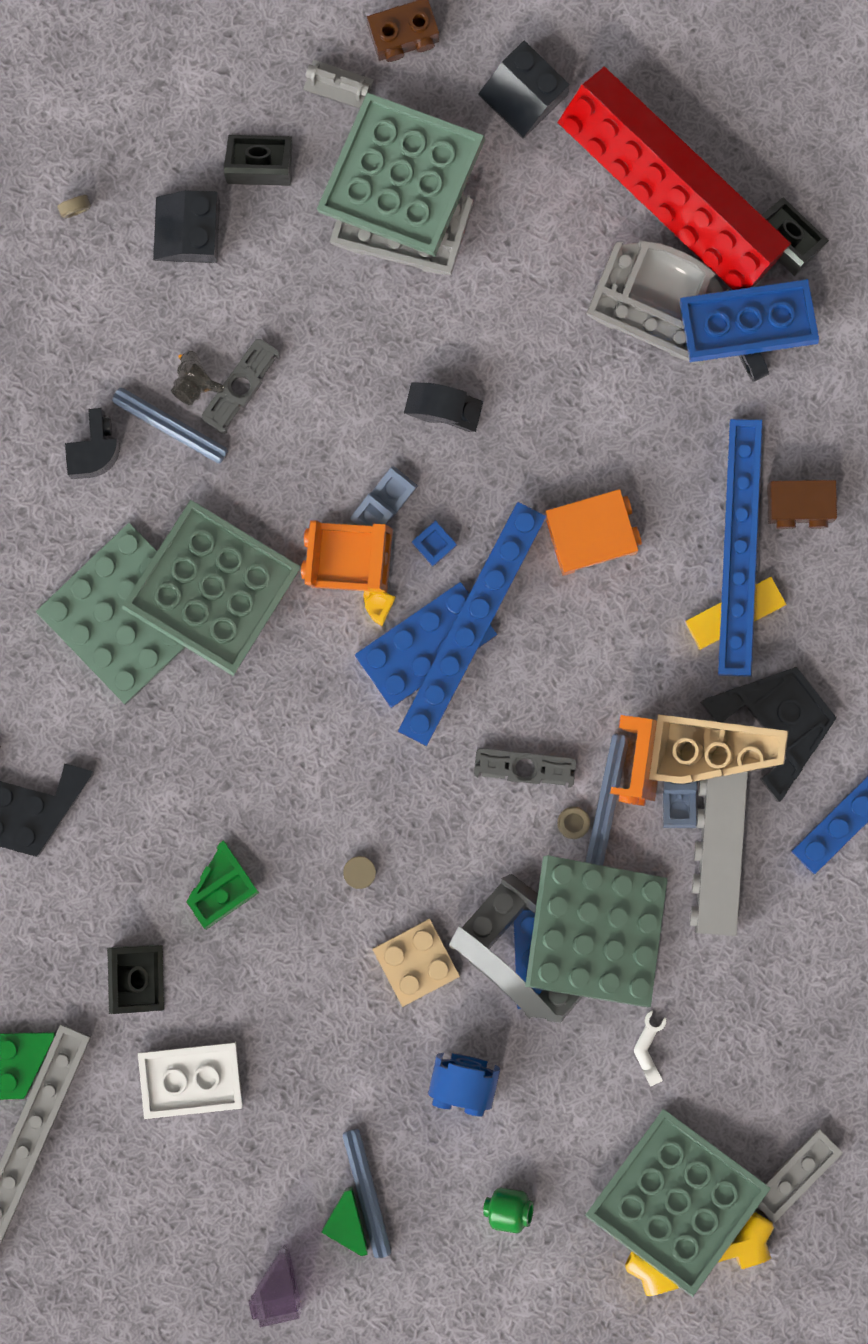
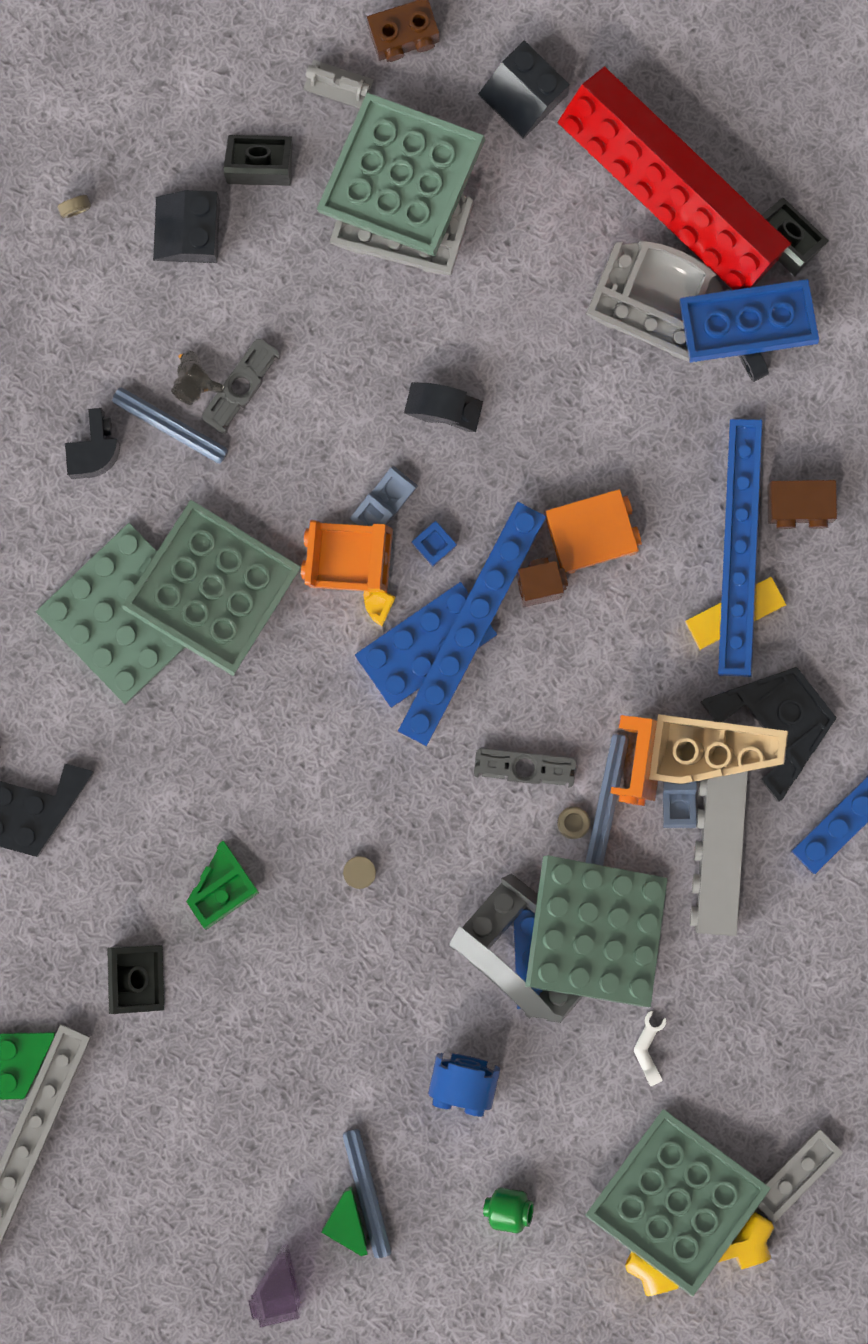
(190, 1080): white plate -> none
(416, 962): tan plate -> none
(541, 582): none -> reddish brown brick

